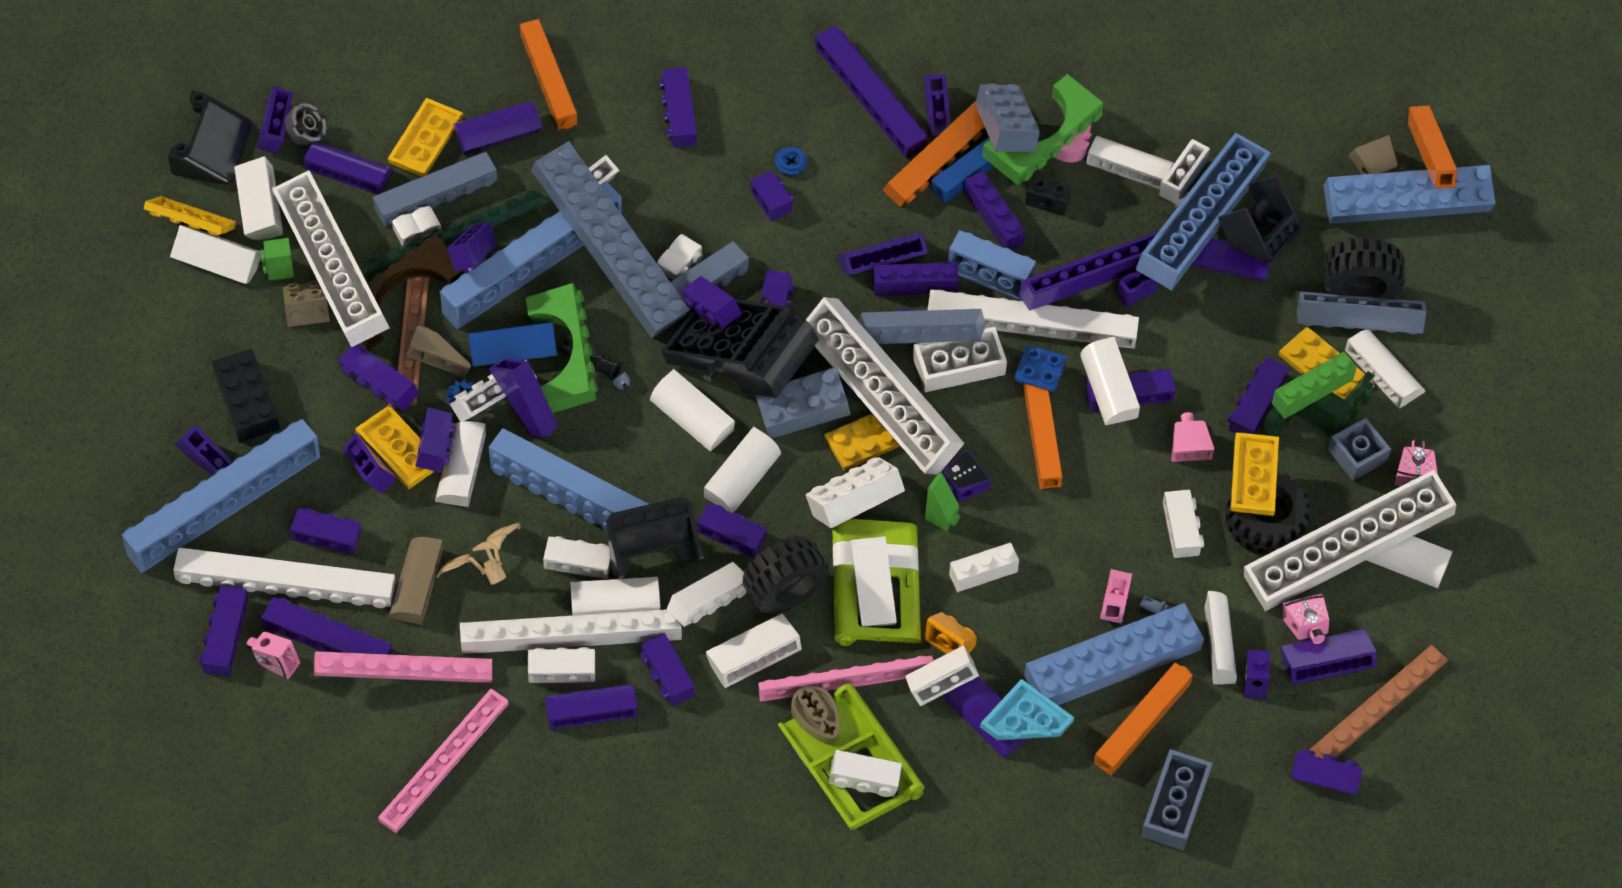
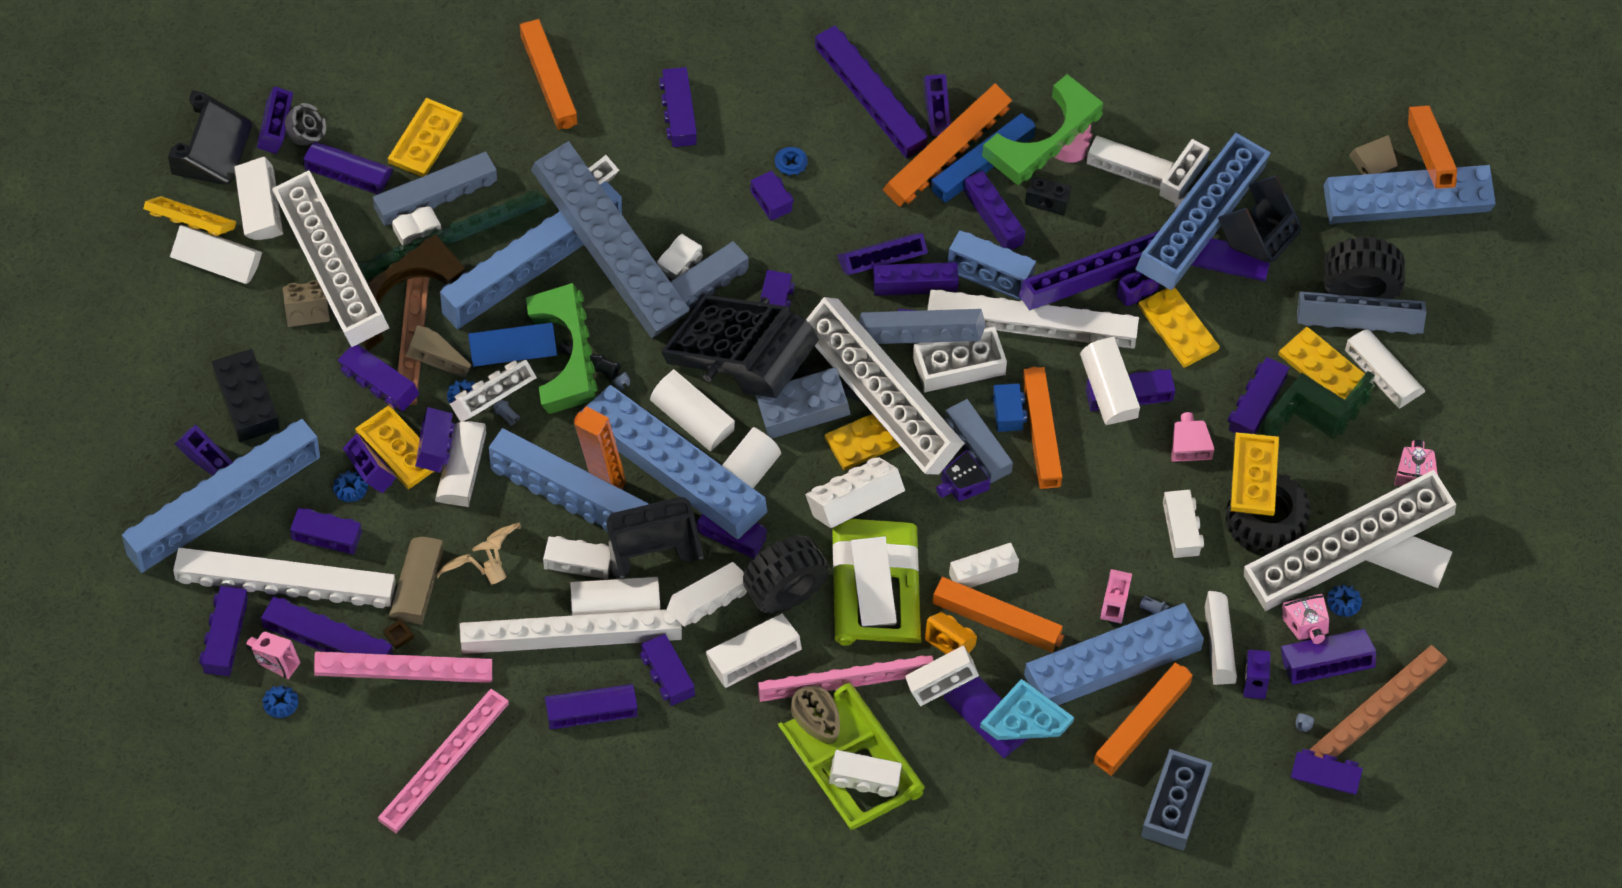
(277, 259): bright green brick -> none
(280, 710): none -> blue gear
(349, 494): none -> blue gear
(398, 634): none -> dark brown plate
(472, 247): dark purple brick -> none
(497, 127): dark purple brick -> none
(502, 408): none -> sand blue pin
(525, 395): dark purple slope -> none
(561, 665): white brick -> none
(599, 447): none -> orange brick
(680, 464): none -> medium blue brick
(711, 302): dark purple brick -> none
(941, 504): bright green slope -> none
(978, 440): none -> sand blue brick
(998, 615): none -> orange brick
(1007, 118): sand blue brick -> none
(1008, 407): none -> blue brick
(1040, 368): blue bracket -> none
(1178, 326): none -> yellow plate
(1304, 722): none -> sand blue hinge
(1314, 385): bright green brick -> none
(1338, 606): none -> blue gear
(1359, 449): sand blue brick -> none

